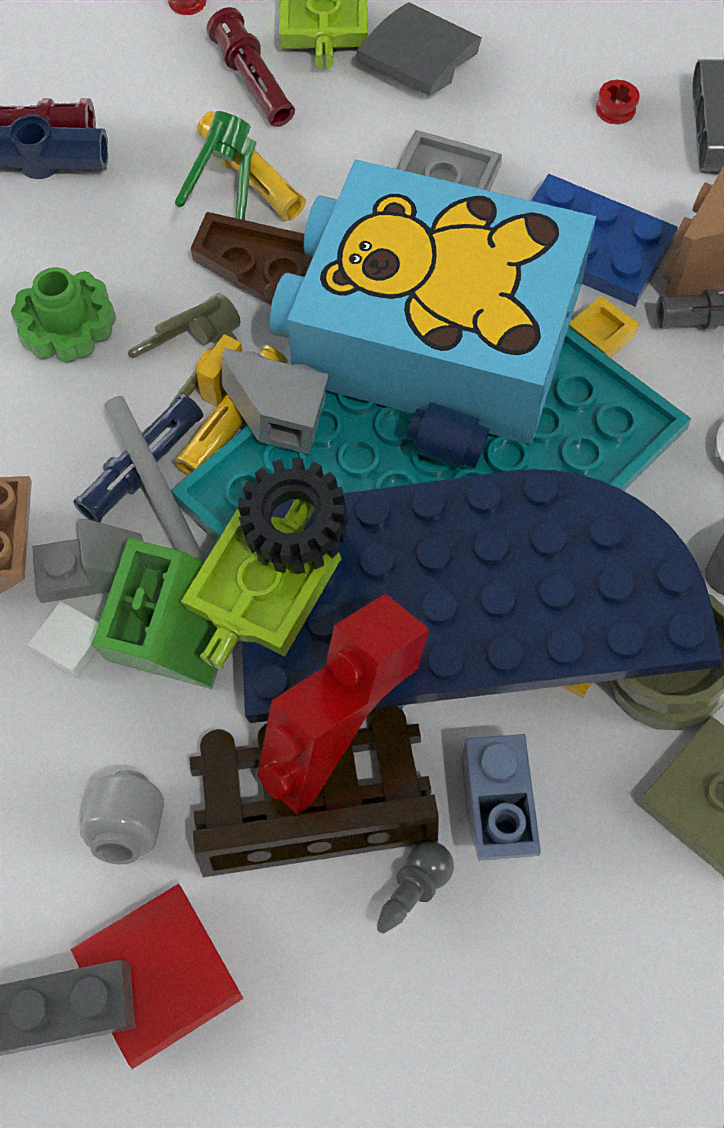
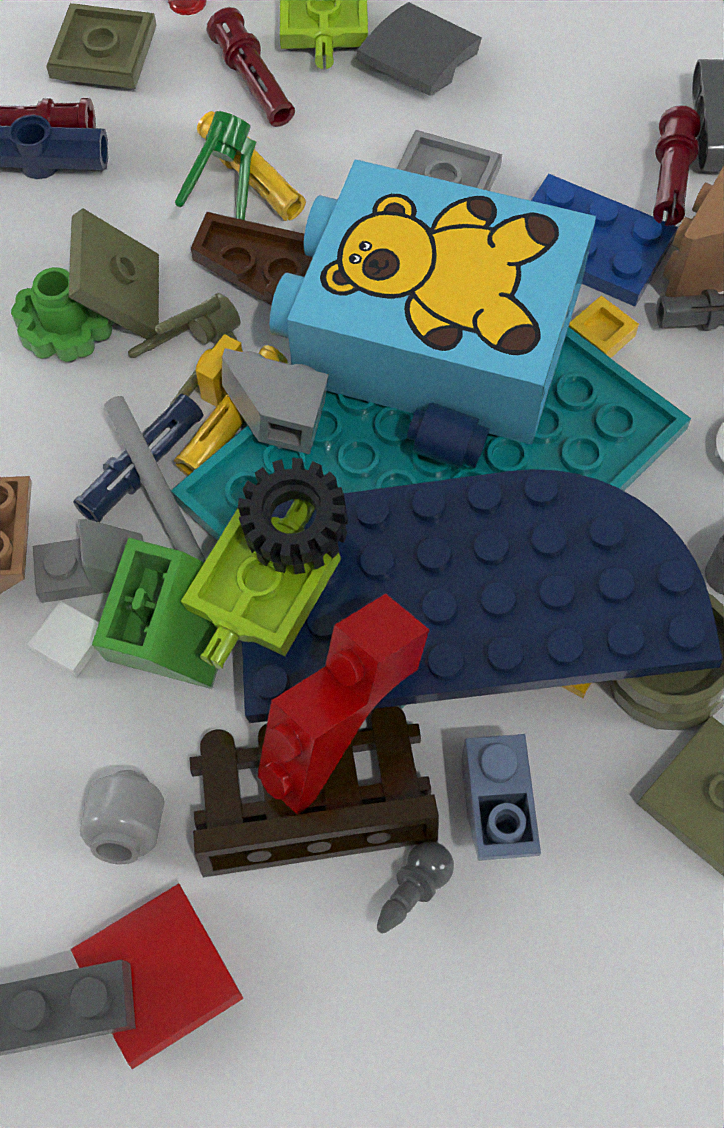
(101, 46): none -> olive plate
(114, 274): none -> olive plate
(611, 111): red bush -> none
(675, 152): none -> dark red pin

